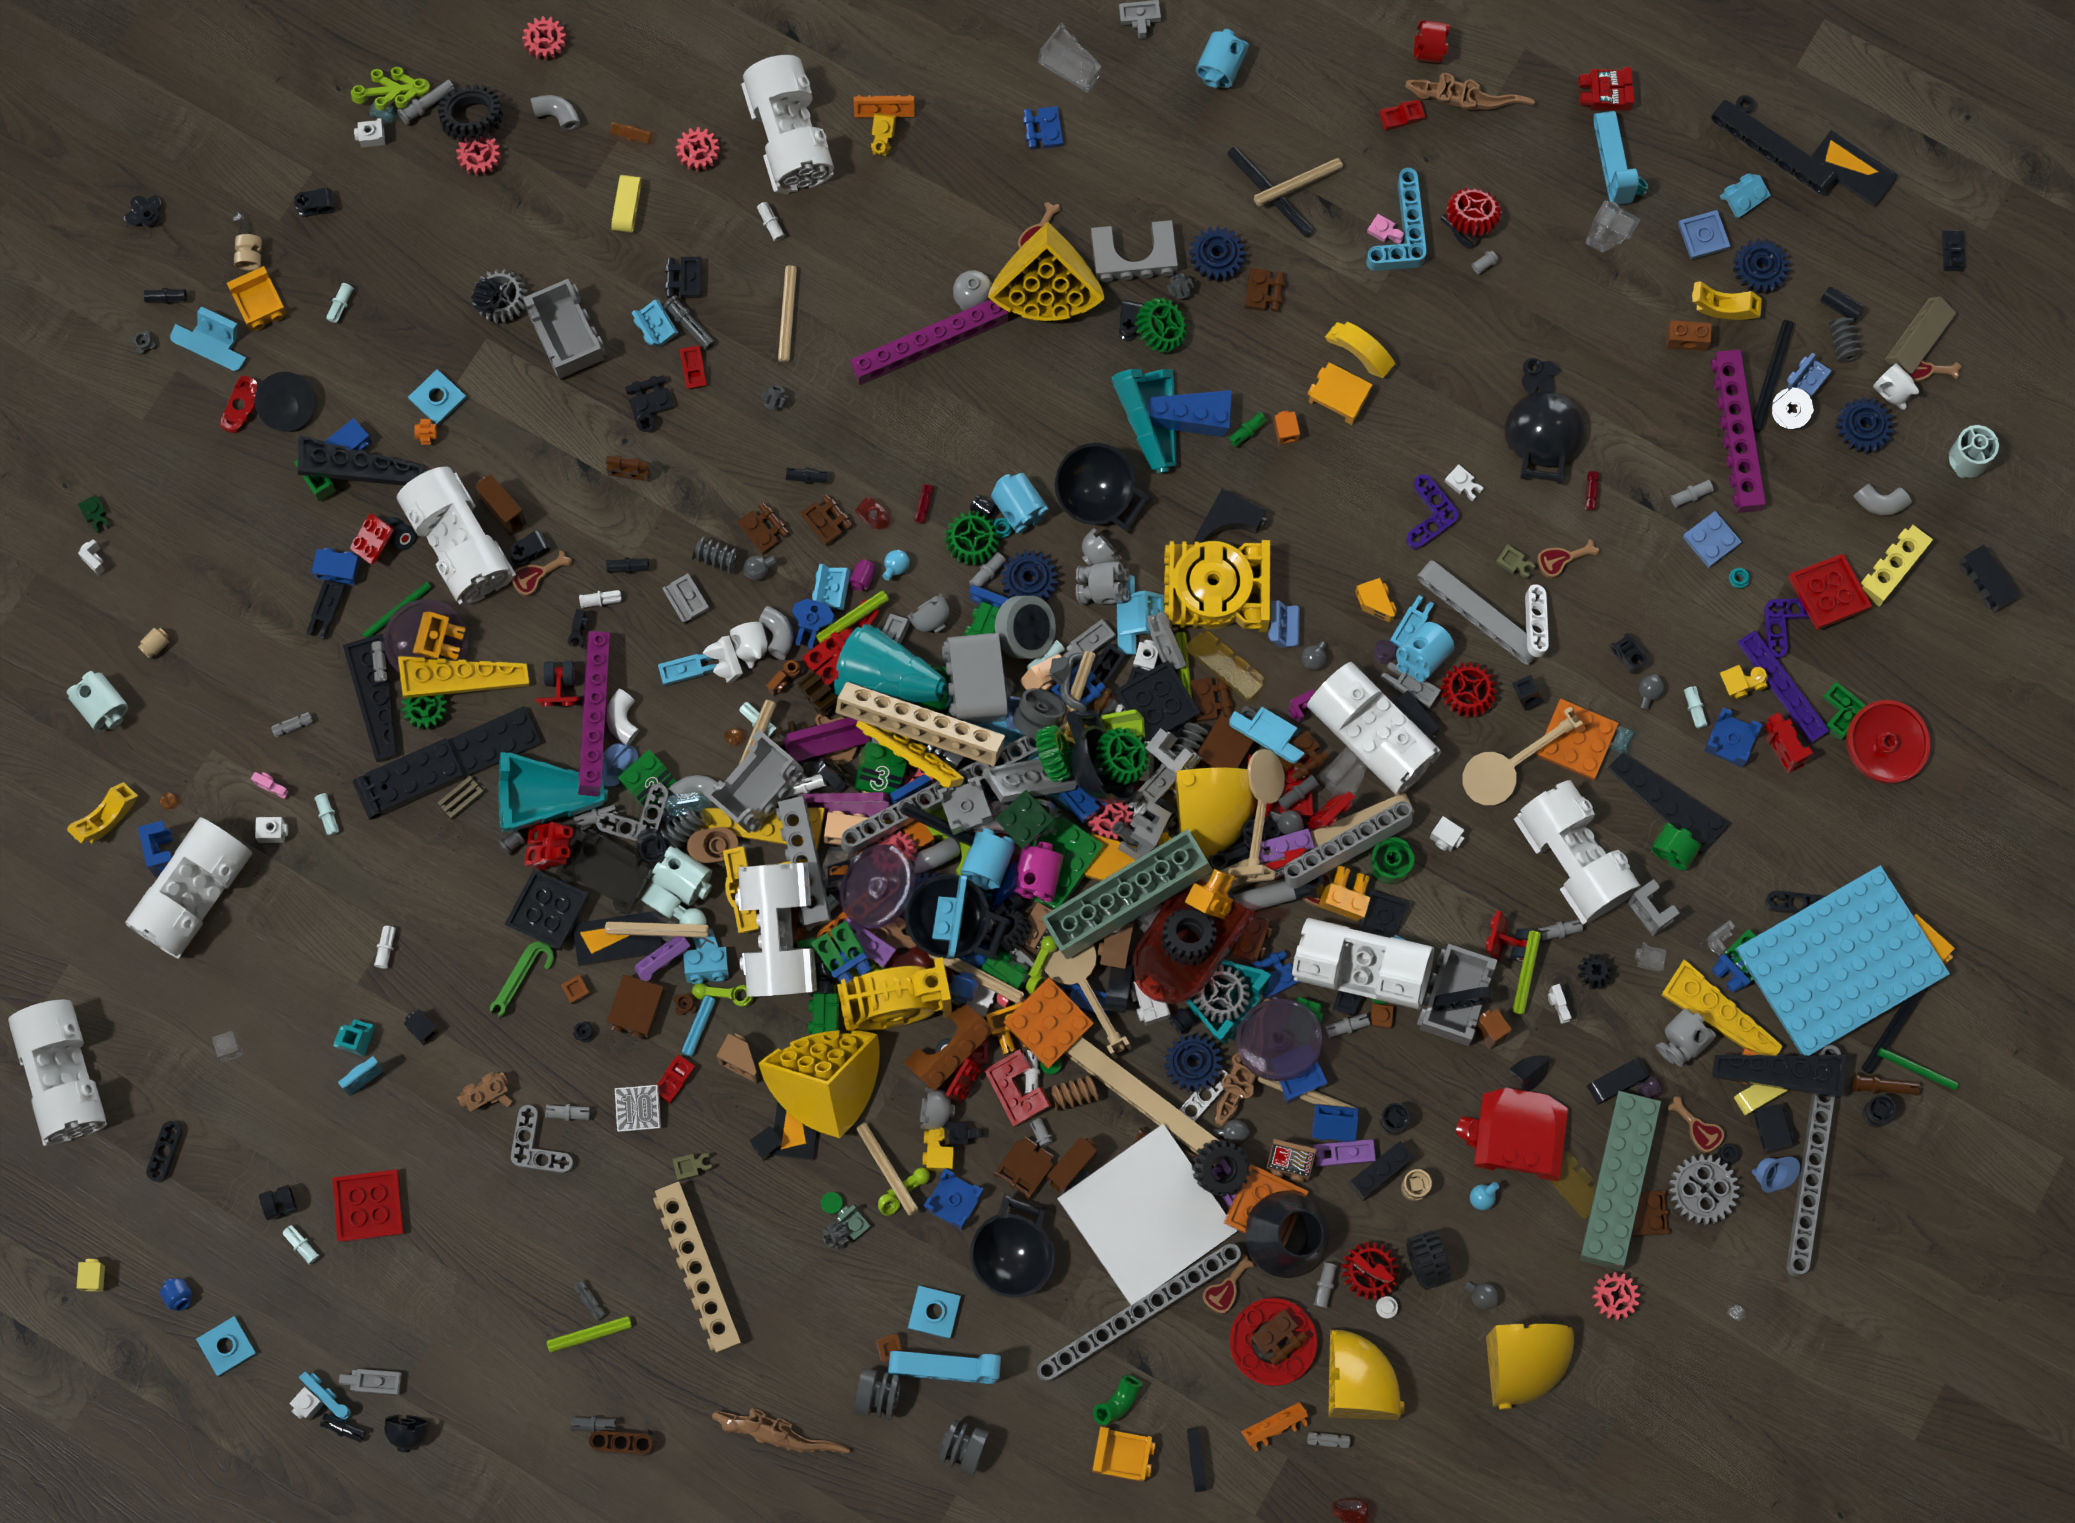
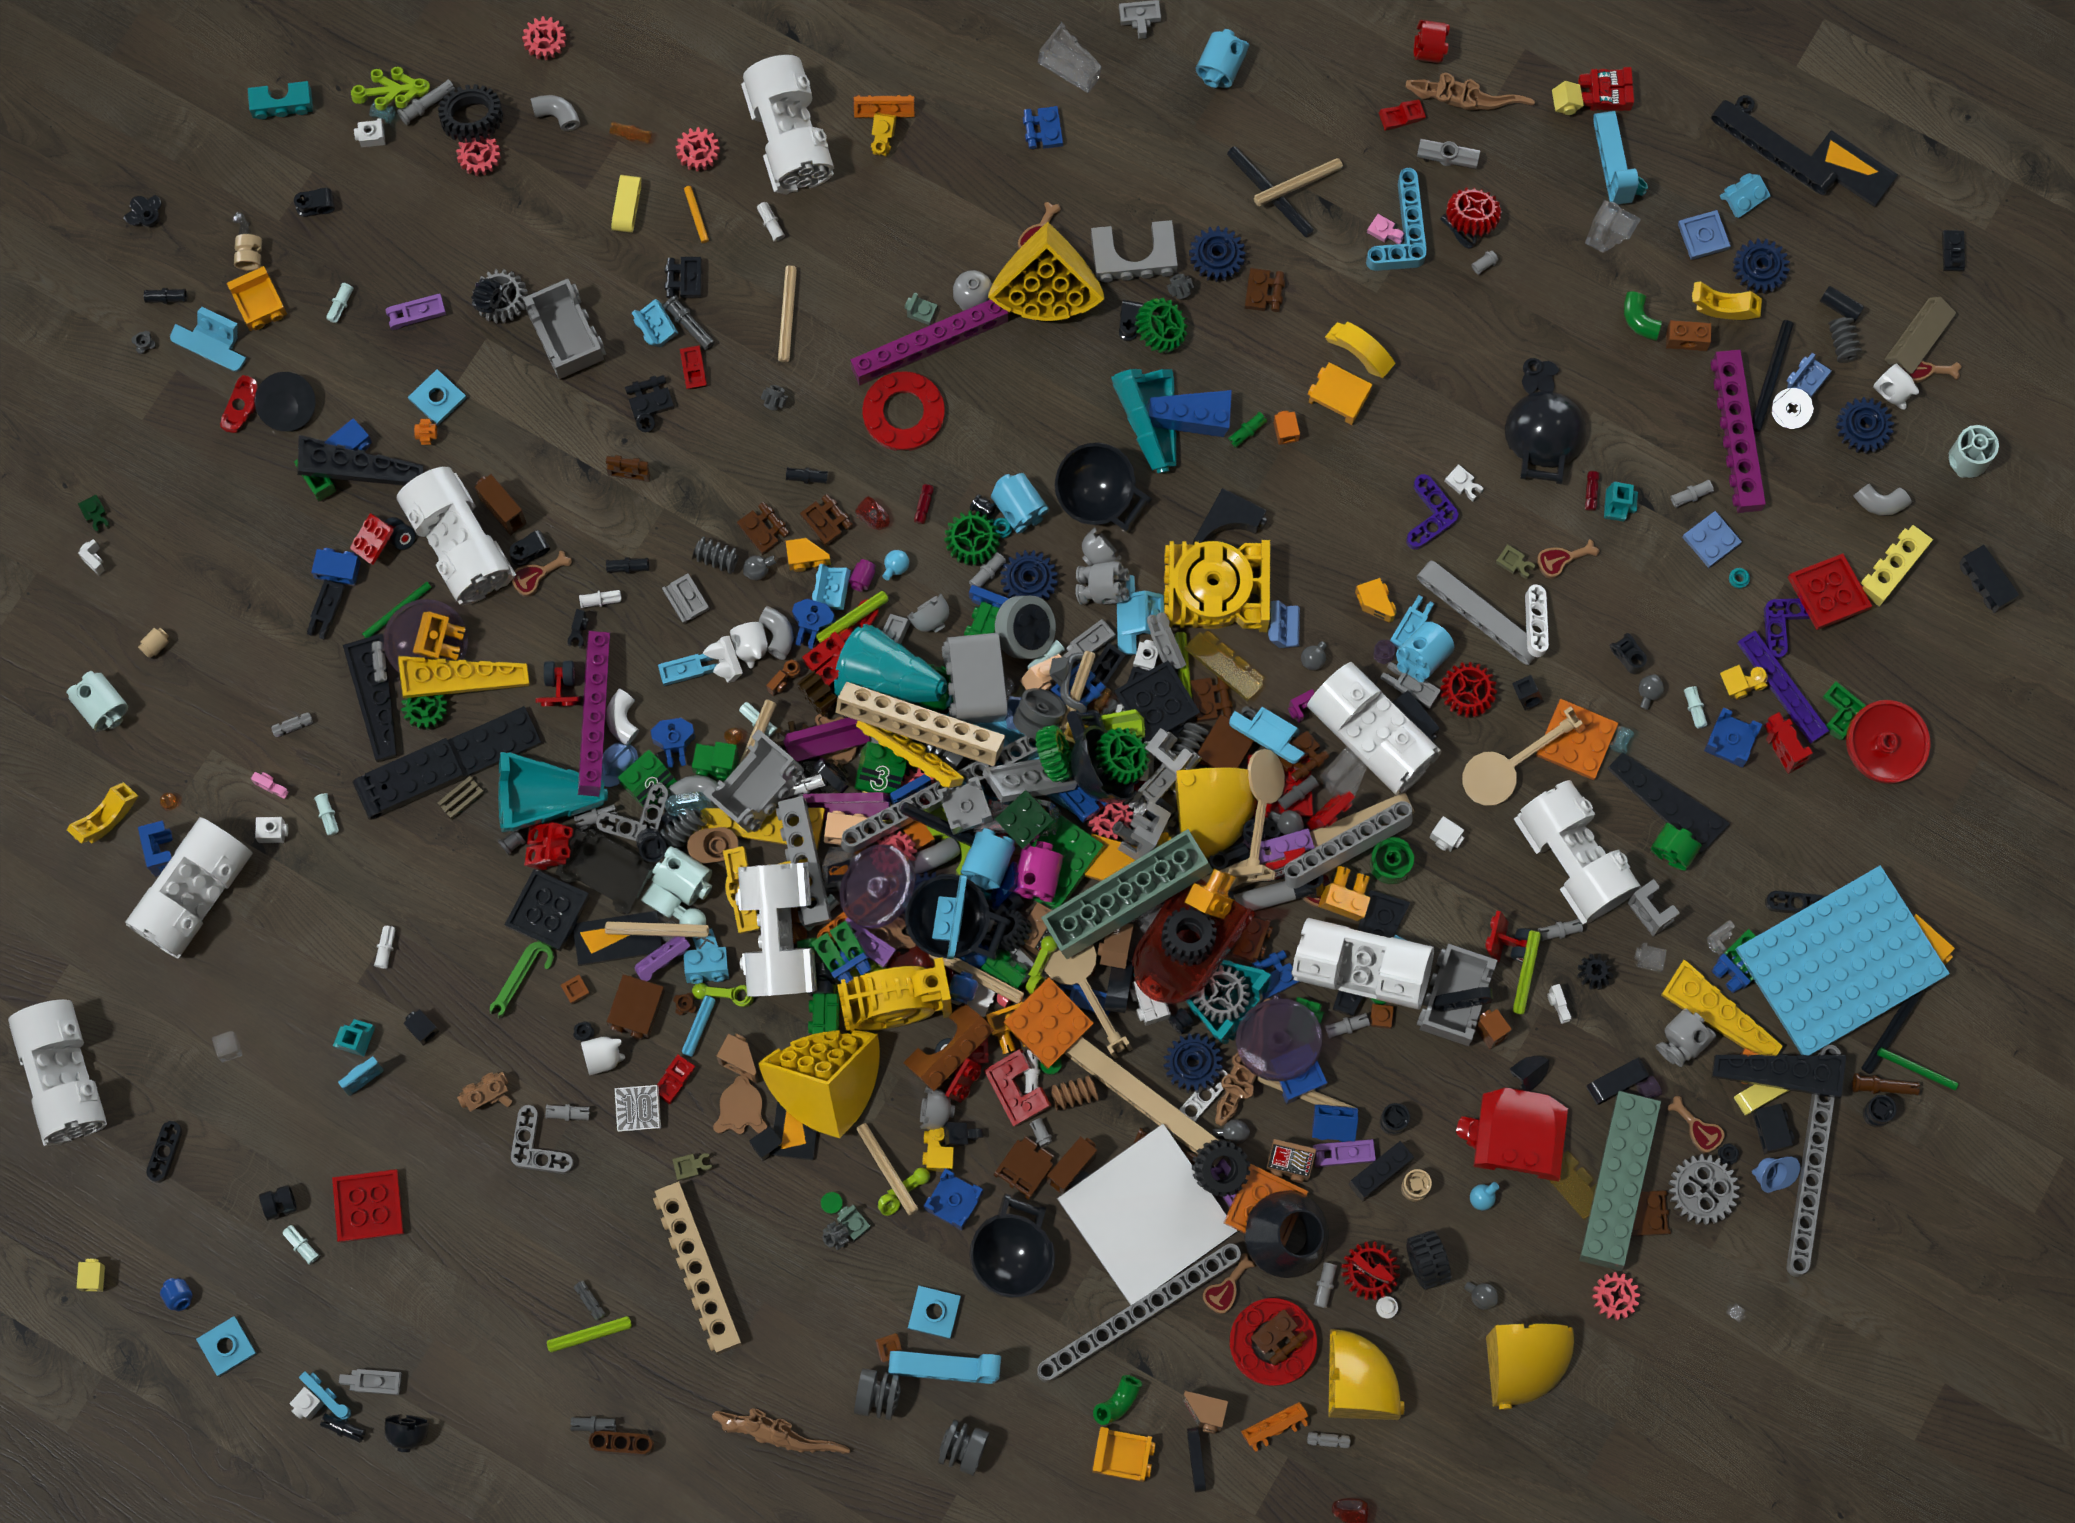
(295, 102): none -> teal arch
(415, 311): none -> medium lavender plate
(601, 1054): none -> white piece
(674, 740): none -> blue hinge
(696, 214): none -> light orange bar
(715, 761): none -> green brick
(740, 1108): none -> medium nougat tile
(805, 554): none -> light orange slope
(910, 438): none -> red plate
(920, 309): none -> sand green bracket
(1206, 1411): none -> medium nougat slope
(1461, 155): none -> light grey piece
(1567, 98): none -> light yellow brick
(1619, 500): none -> teal brick
(1637, 319): none -> green cylinder

